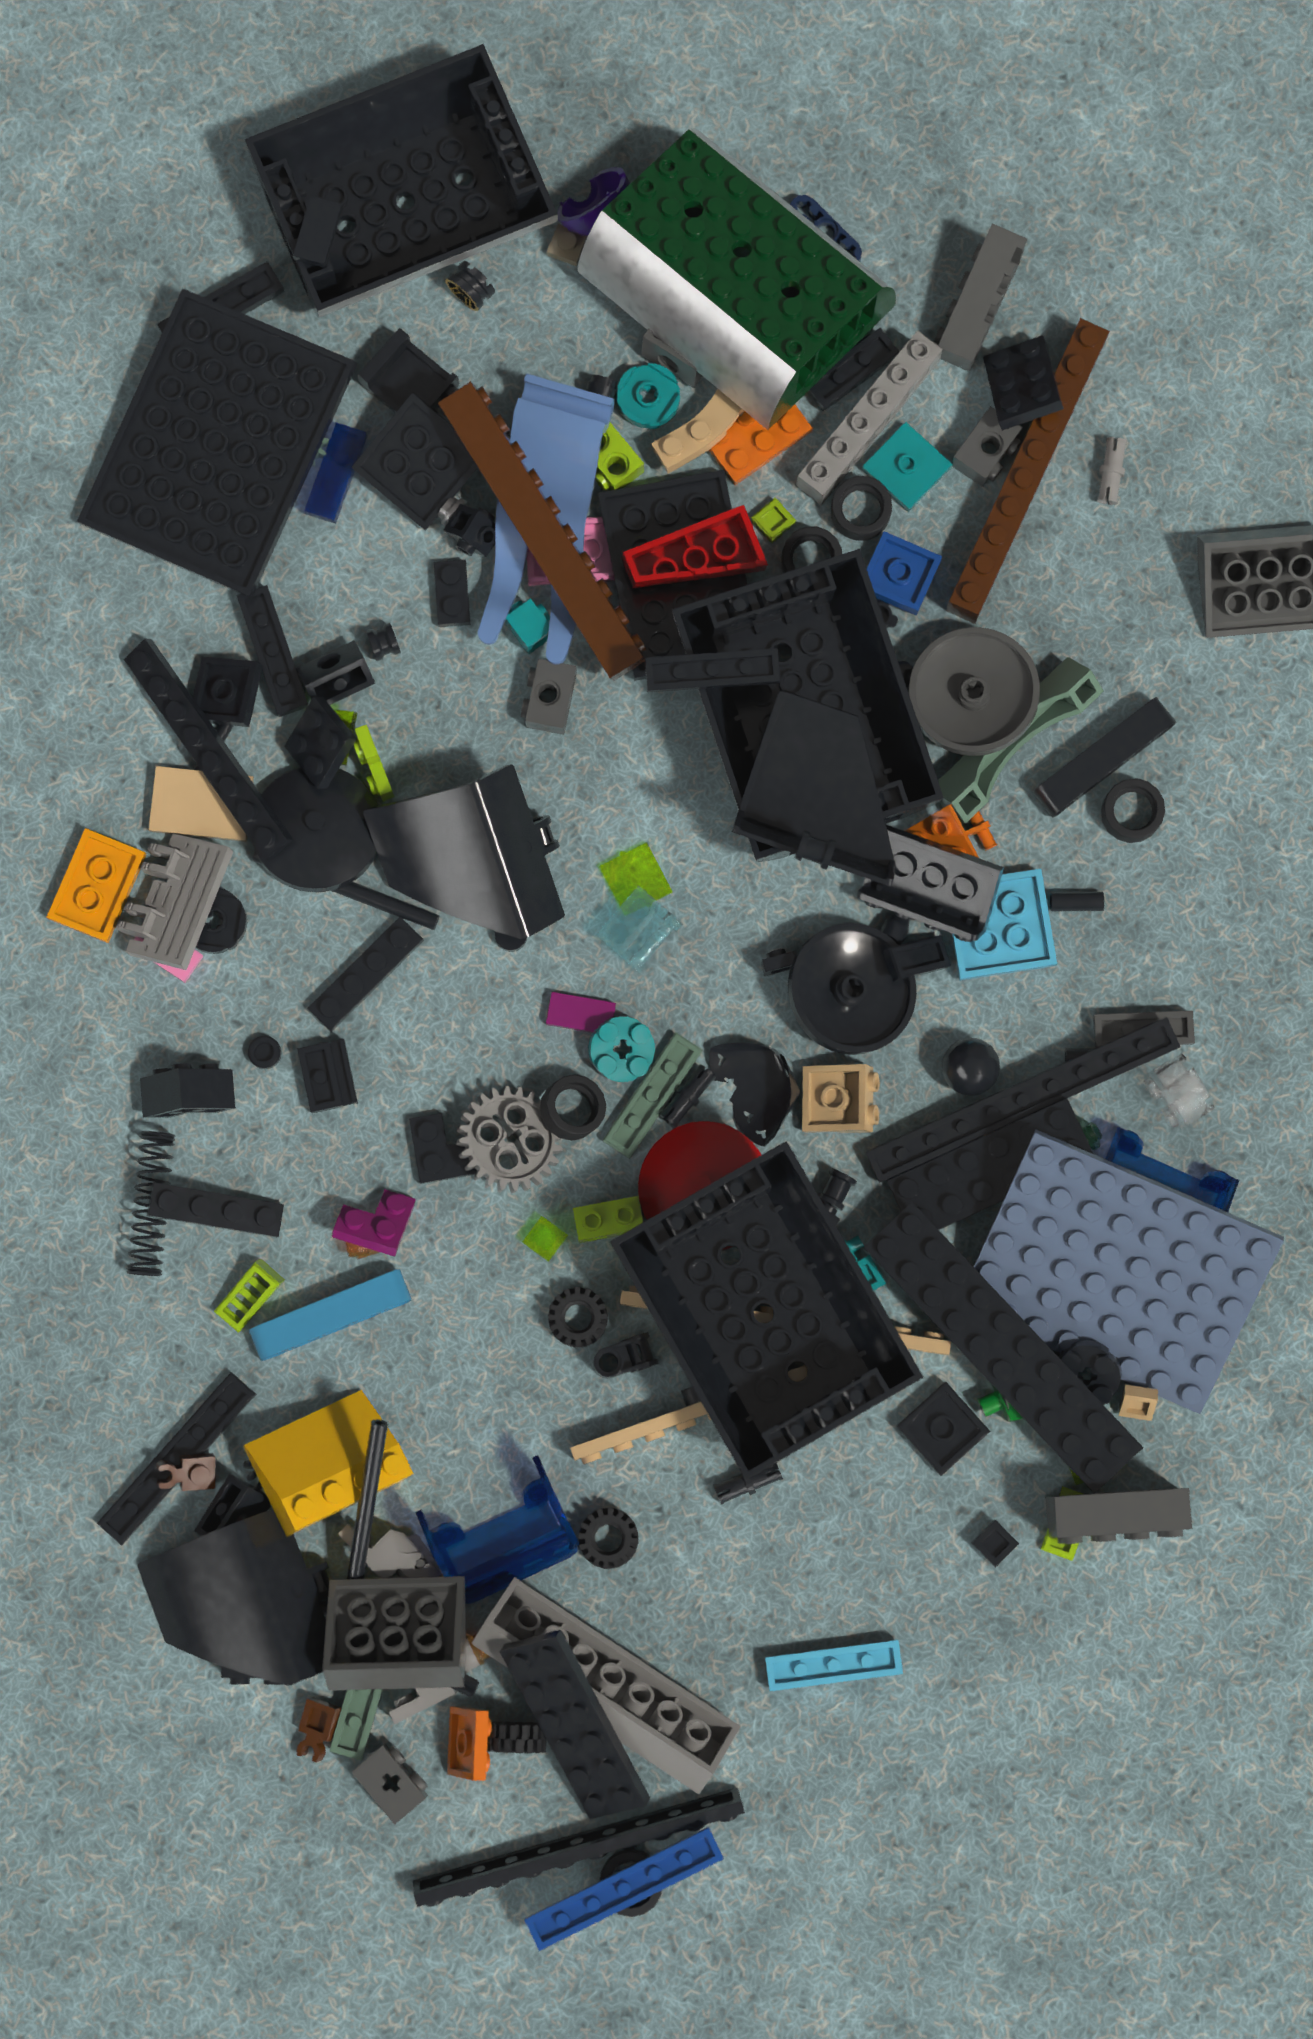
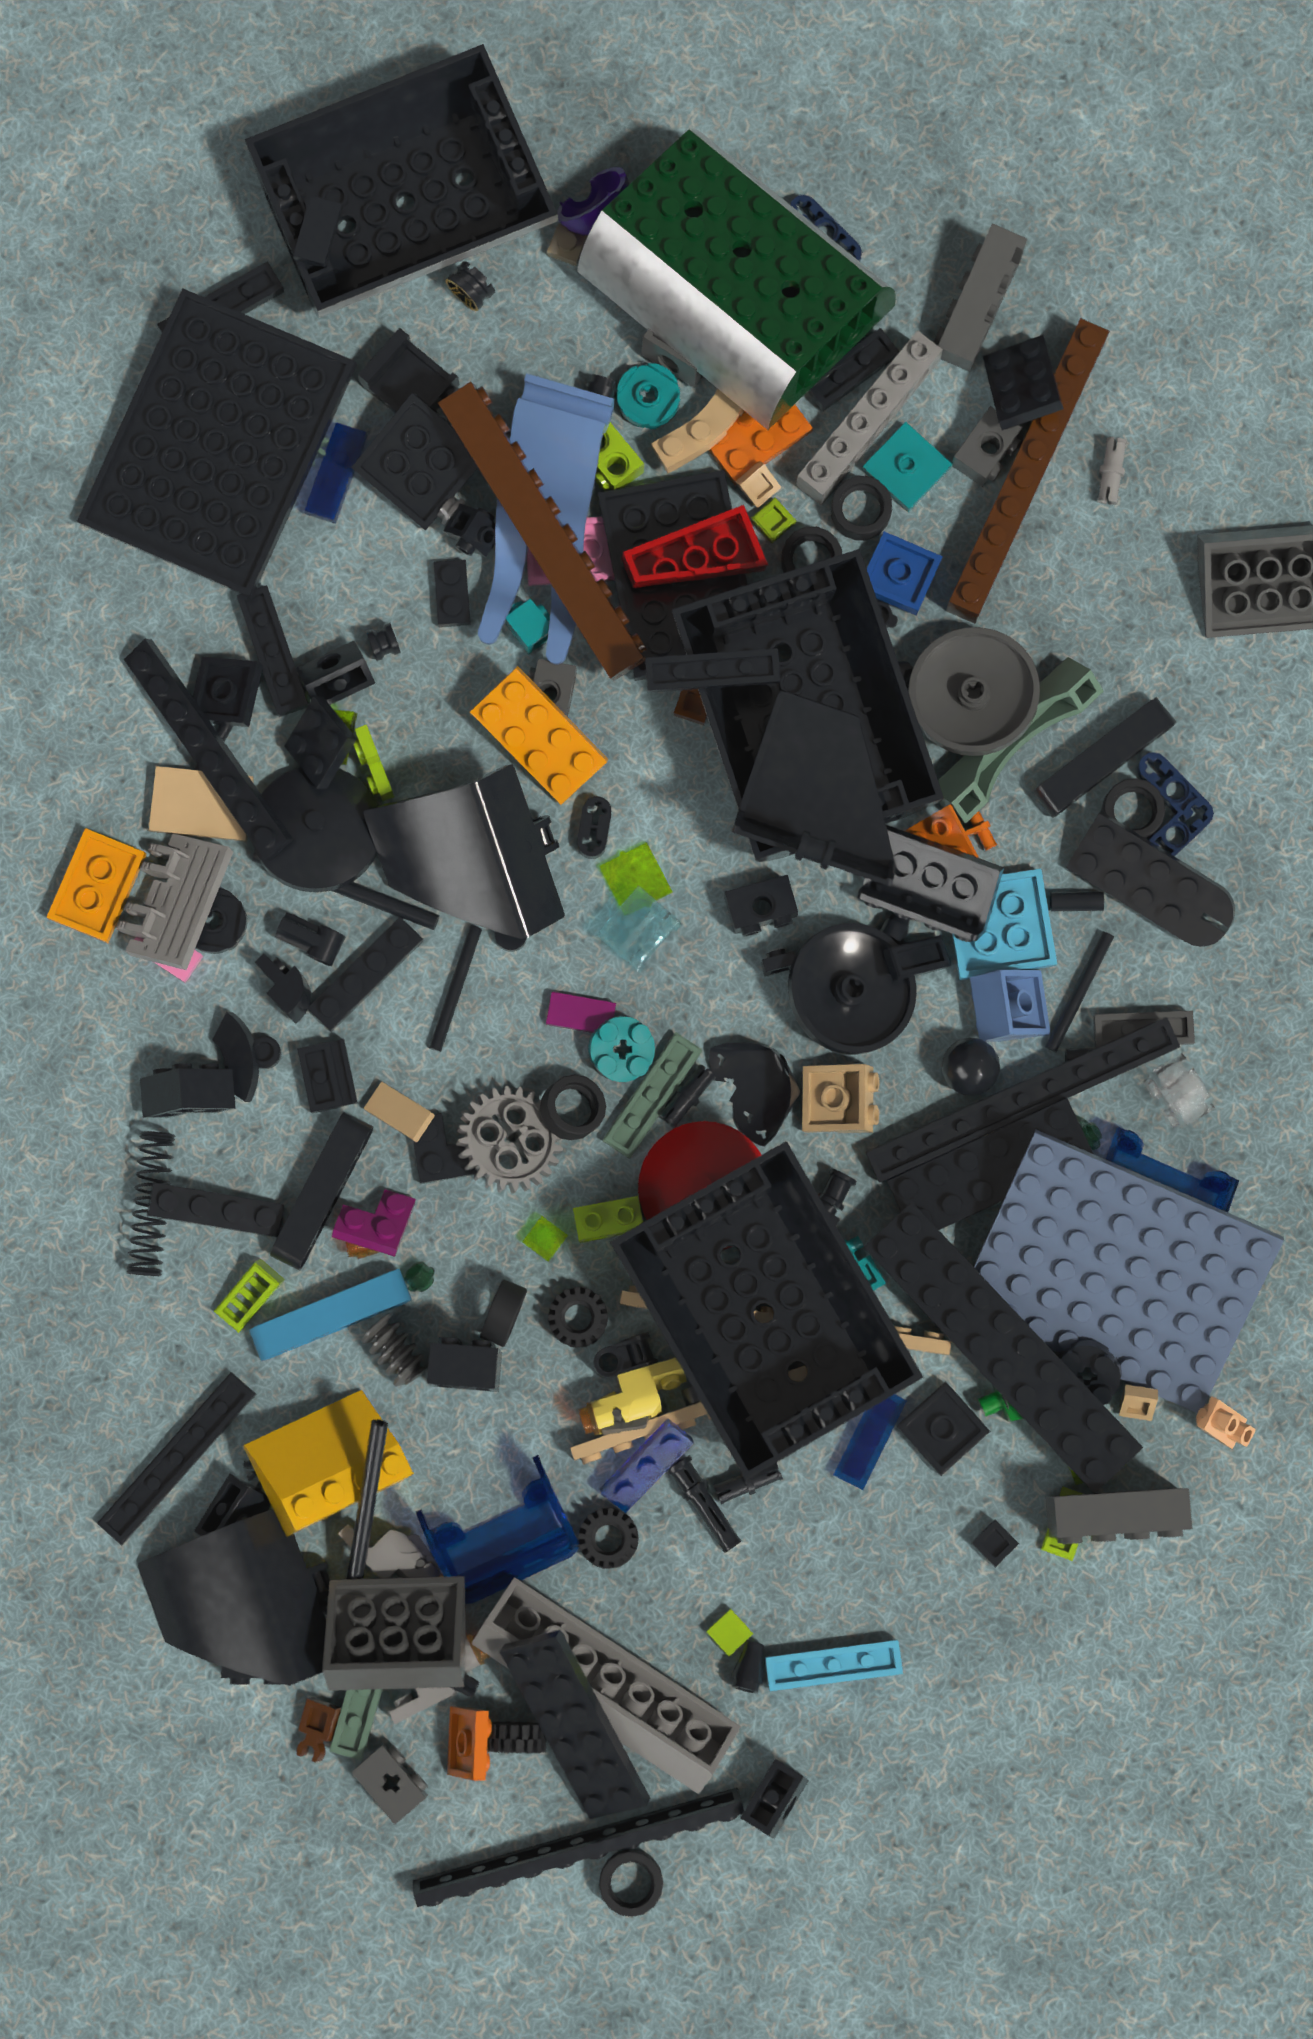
(193, 1473): plate -> none
(239, 1055): none -> black tile
(290, 990): none -> black brick
(317, 941): none -> black piece
(321, 1191): none -> black beam
(394, 1351): none -> dark grey piece
(399, 1112): none -> tan tile
(419, 1277): none -> clear green plate
(455, 988): none -> black bar
(464, 1366): none -> black brick
(503, 1313): none -> black tyre
(539, 735): none -> light orange plate
(586, 827): none -> black beam
(623, 1888): blue plate -> none
(635, 1403): none -> light yellow plate
(646, 1465): none -> clear blue plate
(690, 707): none -> reddish brown plate
(695, 1490): none -> black pin
(729, 1632): none -> lime tile
(749, 1668): none -> black cone
(758, 484): none -> tan plate
(774, 1799): none -> black brick
(775, 892): none -> black brick
(869, 1441): none -> clear blue plate
(1010, 1005): none -> medium blue slope
(1079, 991): none -> black bar
(1153, 882): none -> black plate
(1180, 807): none -> dark blue beam
(1224, 1424): none -> light nougat hips

